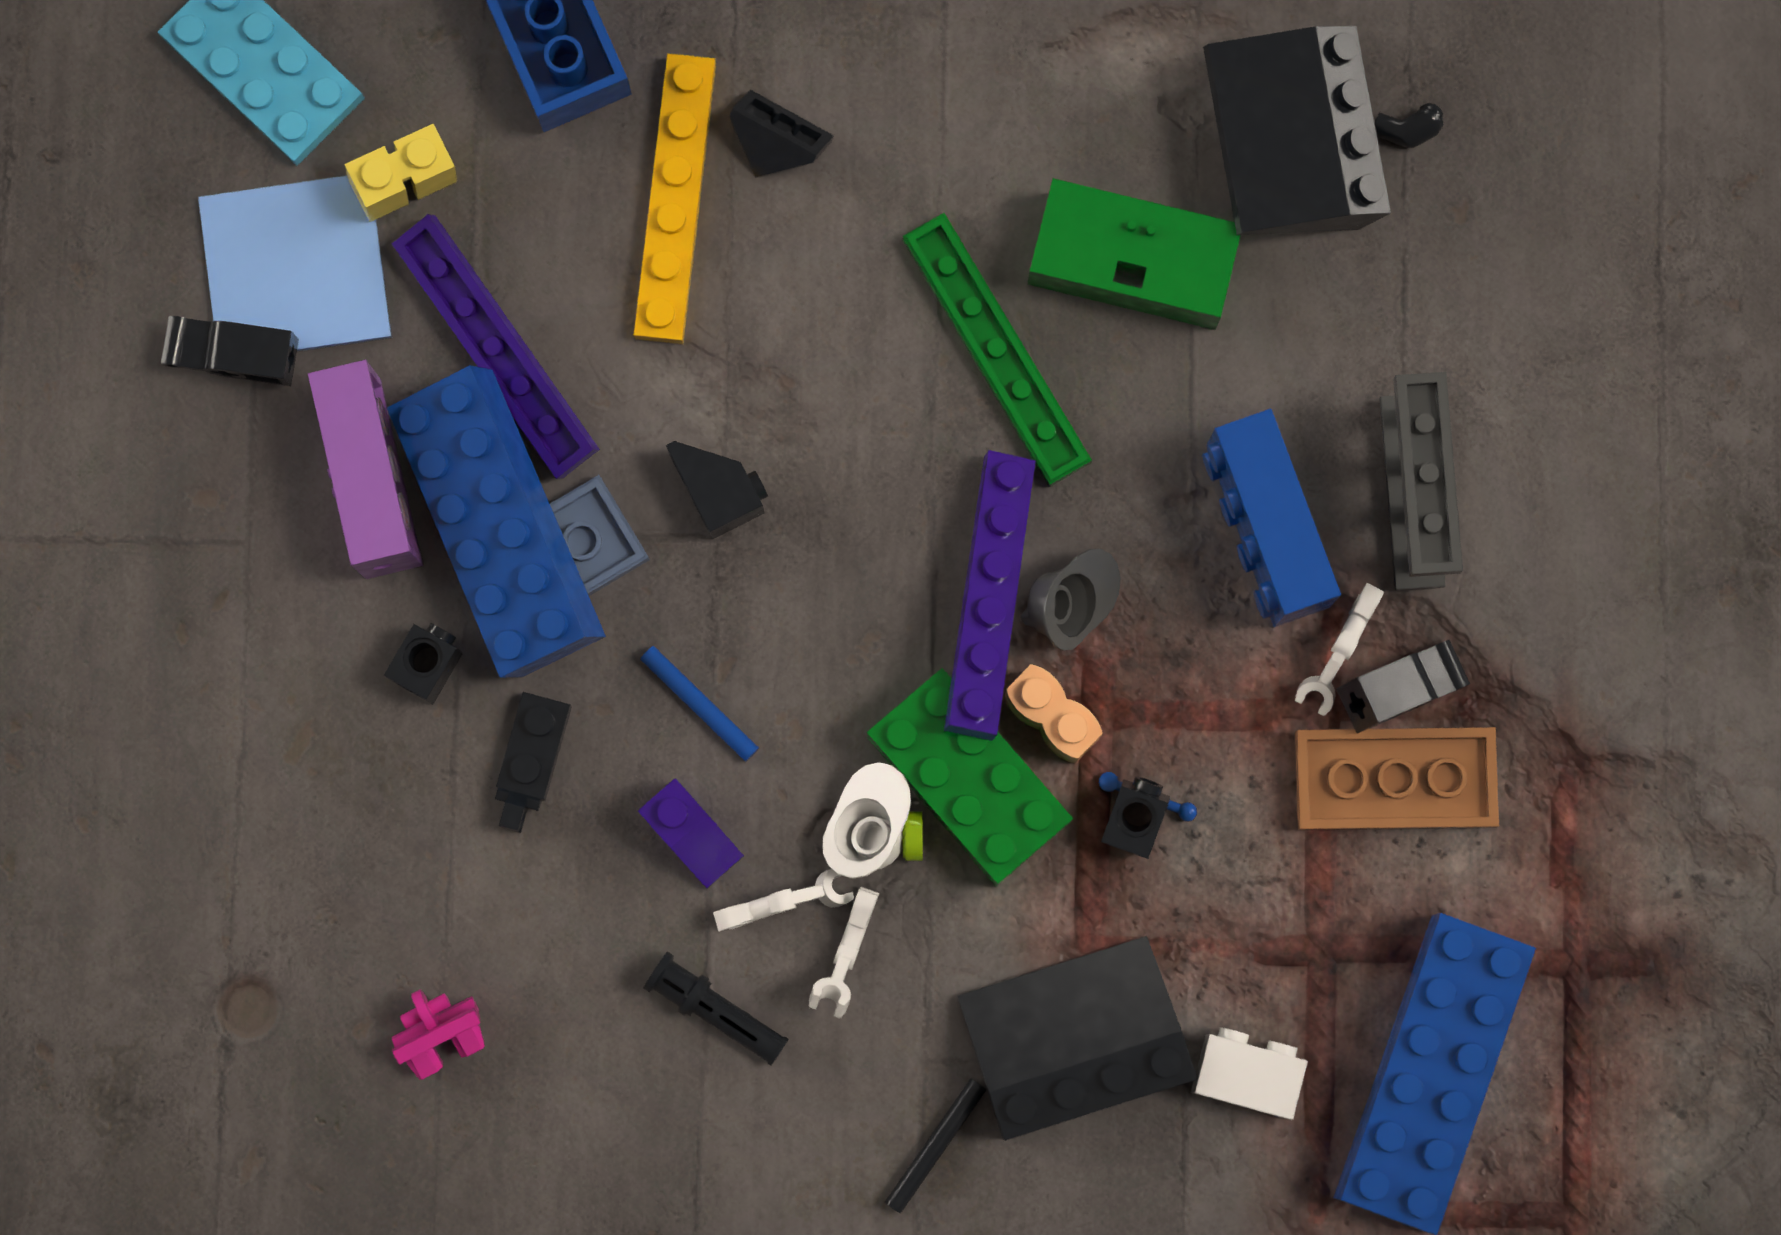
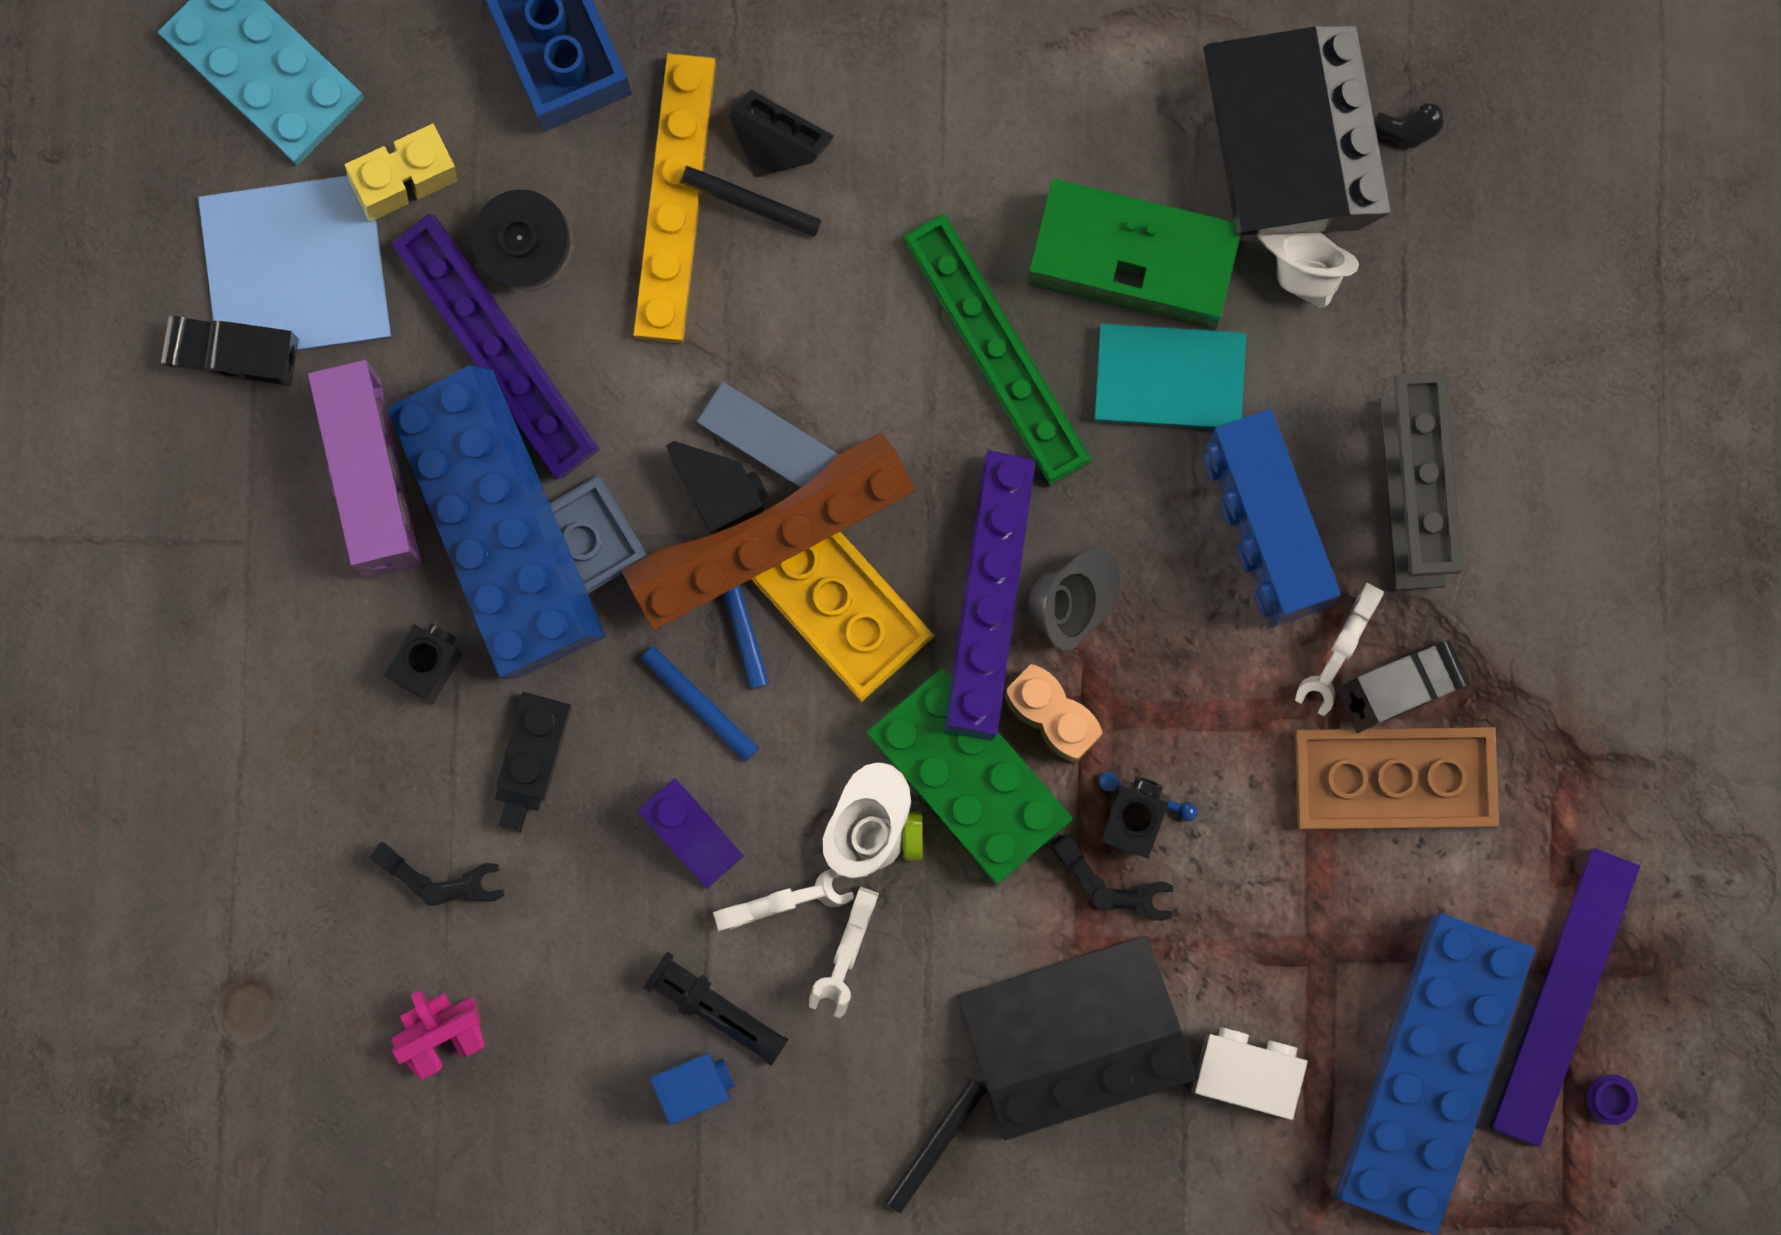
(437, 893): none -> black piece
(523, 240): none -> black piece
(693, 1087): none -> blue slope
(705, 568): none -> dark orange arch
(745, 638): none -> blue bar
(750, 201): none -> black bar
(764, 436): none -> sand blue tile
(846, 613): none -> yellow tile
(1106, 898): none -> black piece
(1169, 377): none -> teal tile
(1309, 264): none -> white piece
(1565, 997): none -> dark purple tile
(1612, 1099): none -> dark purple plate

